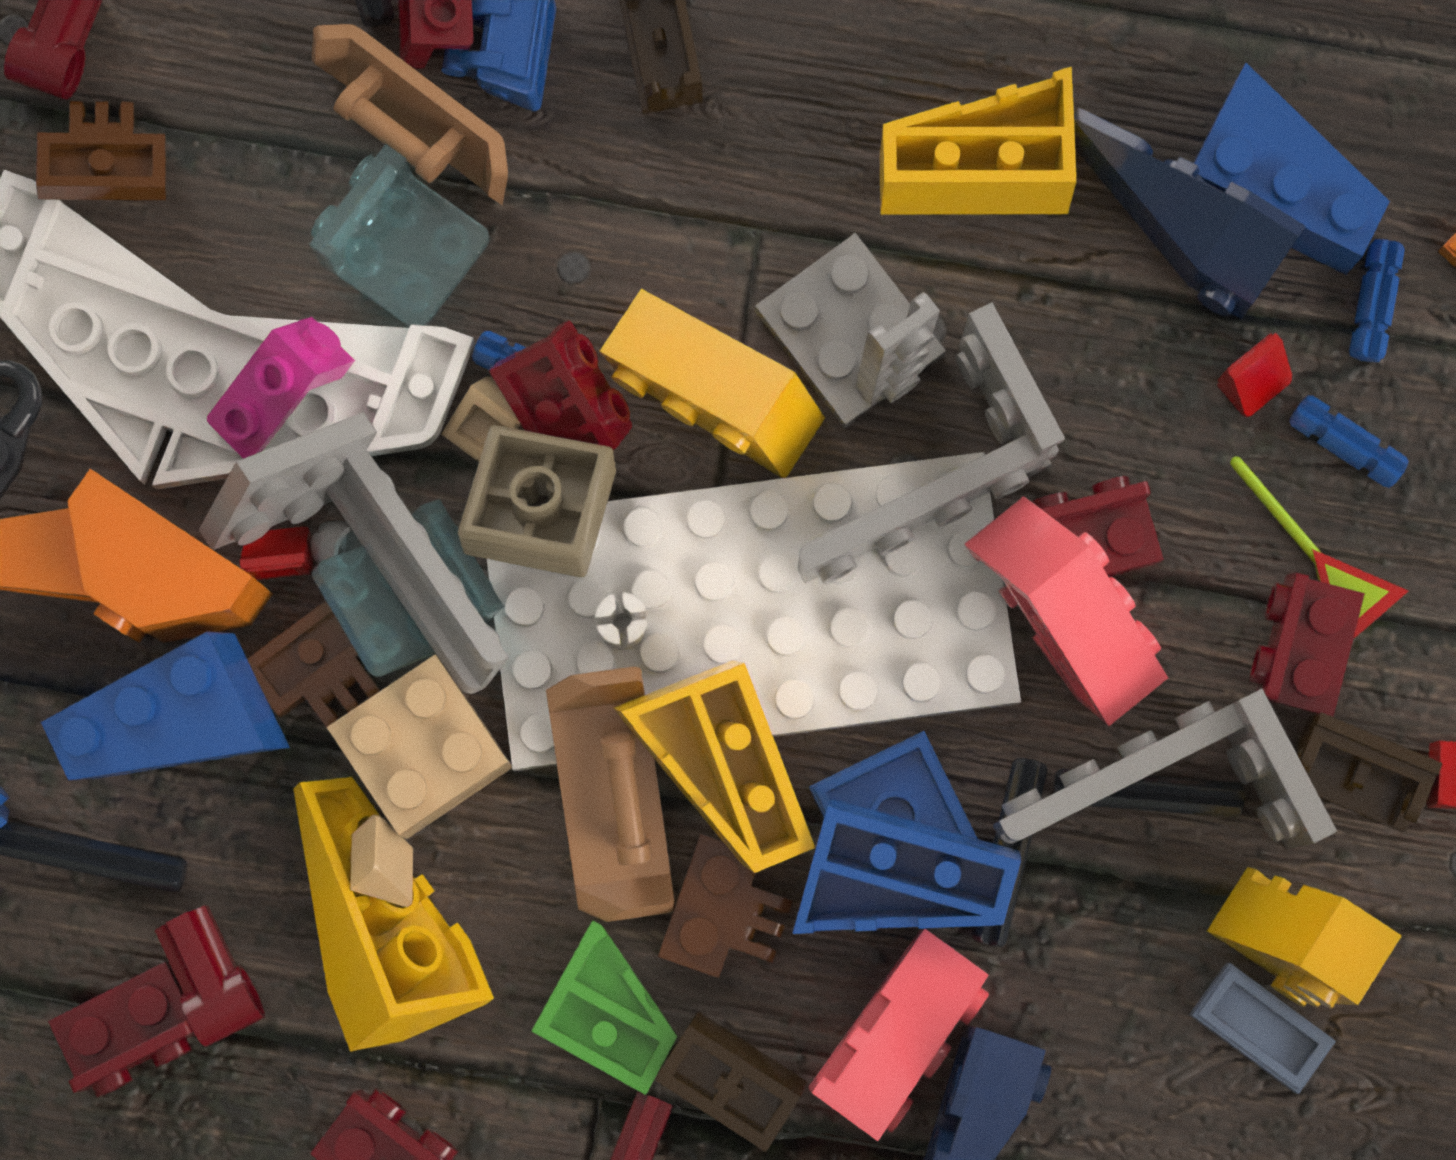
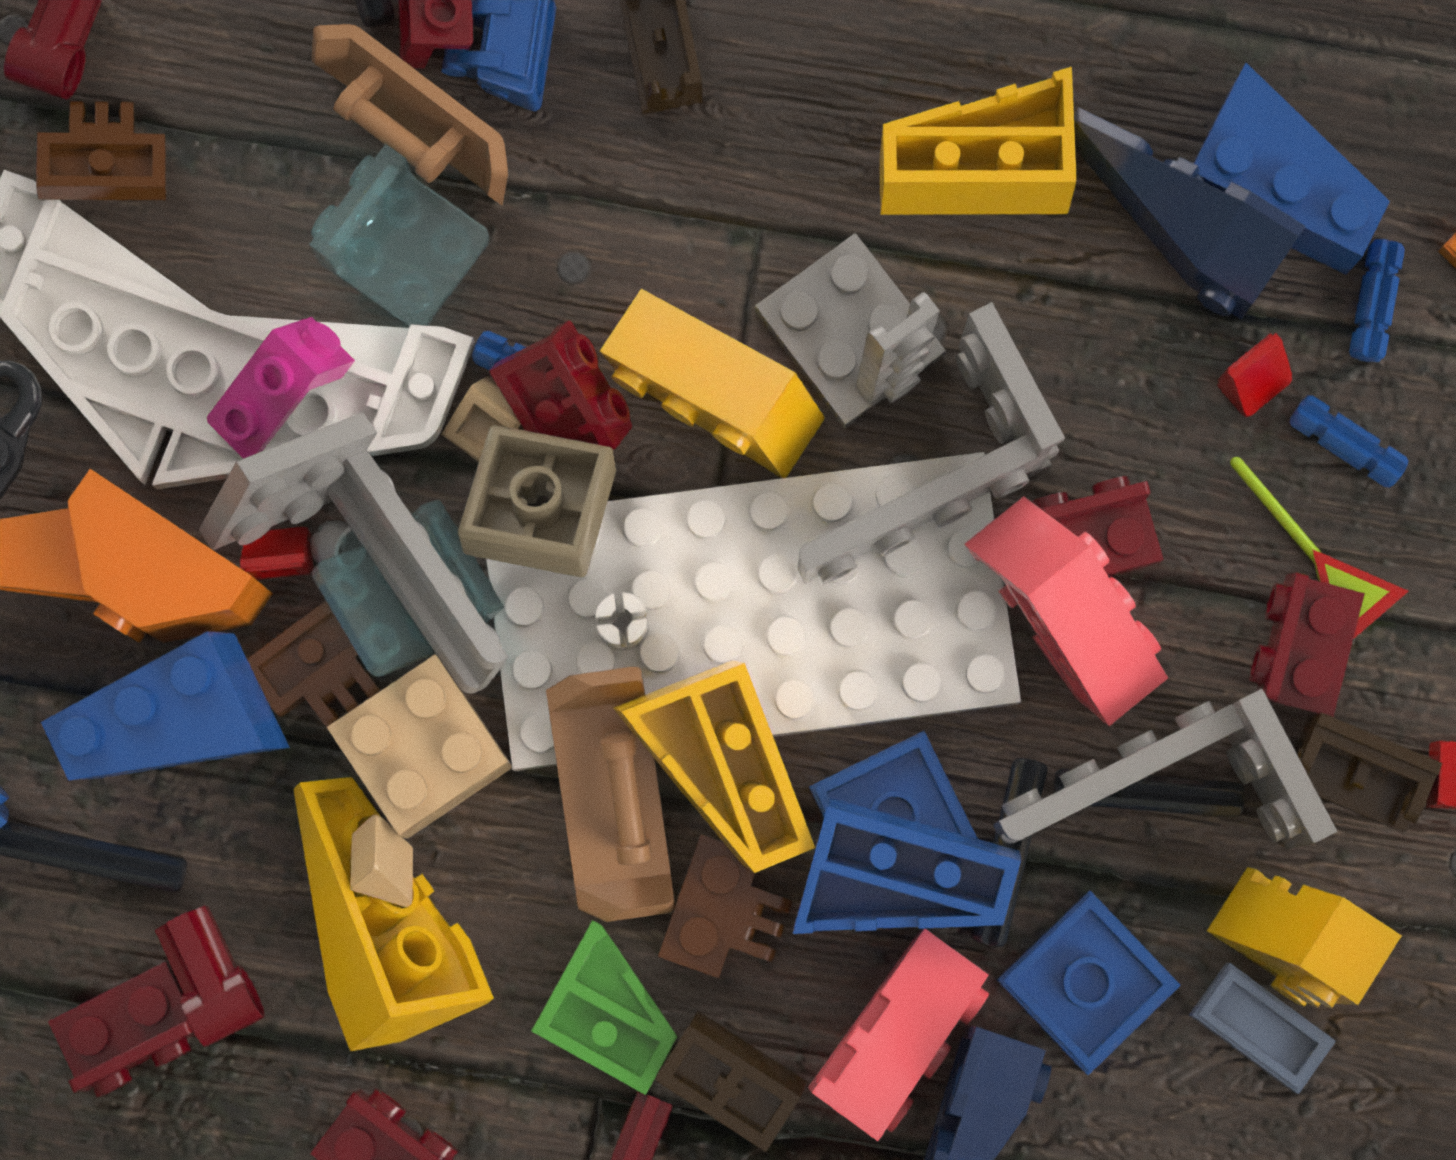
(1088, 982): none -> blue tile

